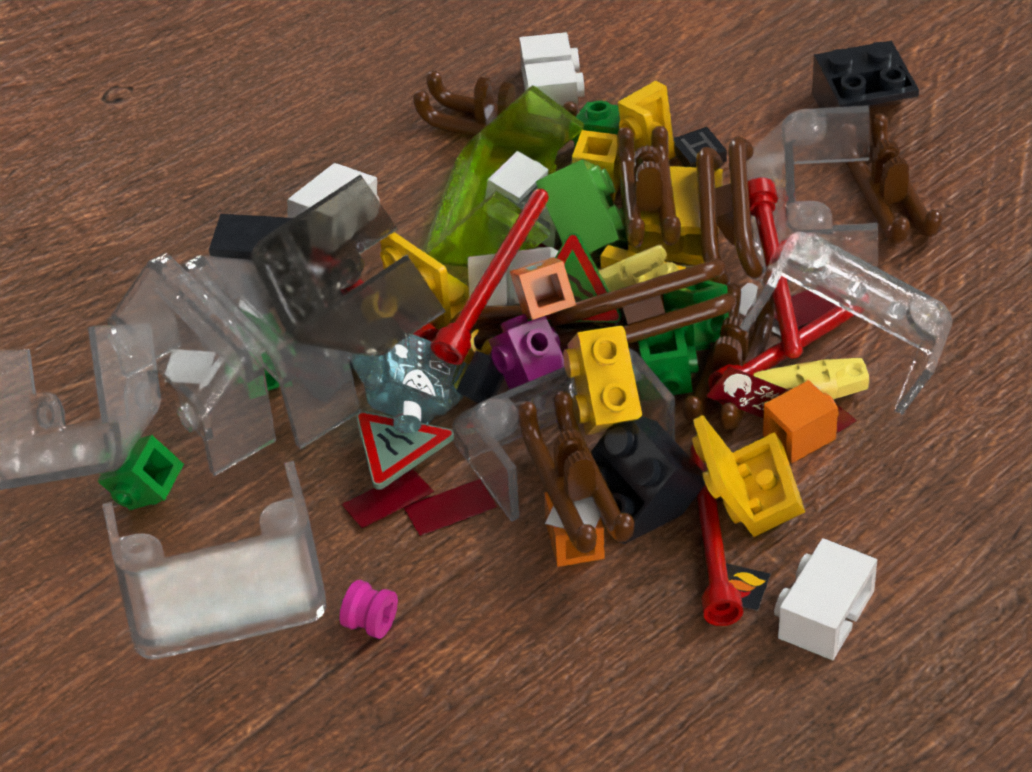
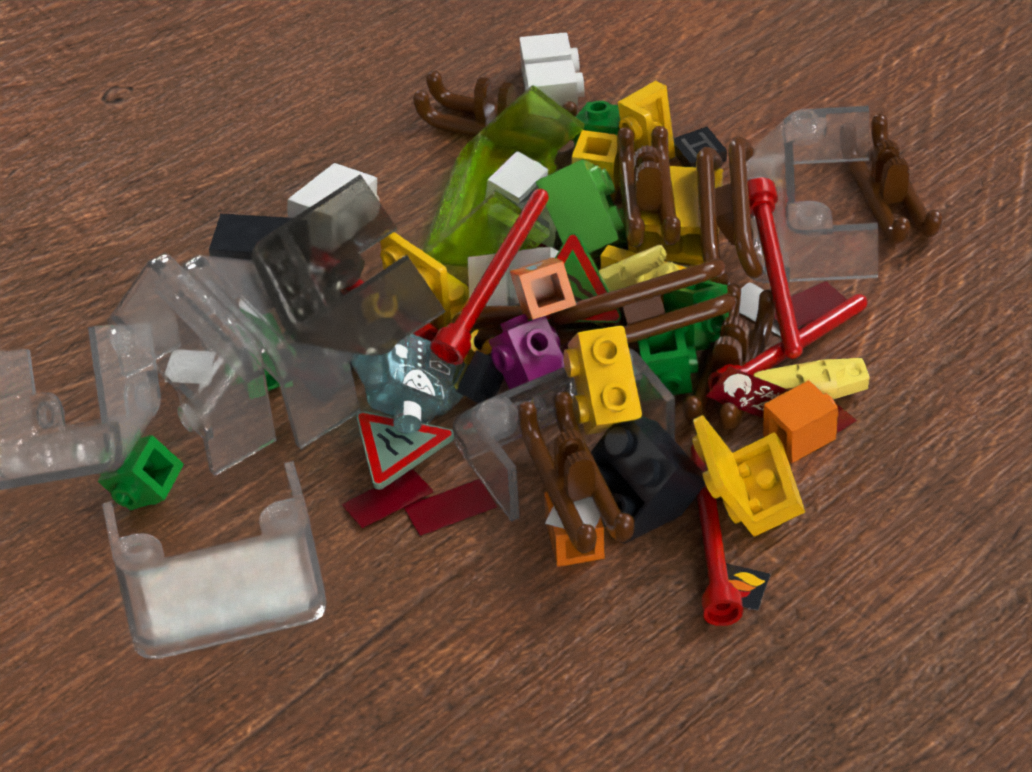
(368, 609): dark pink wheel -> none
(827, 590): white piece -> none
(862, 77): black slope -> none
(865, 293): clear windscreen -> none

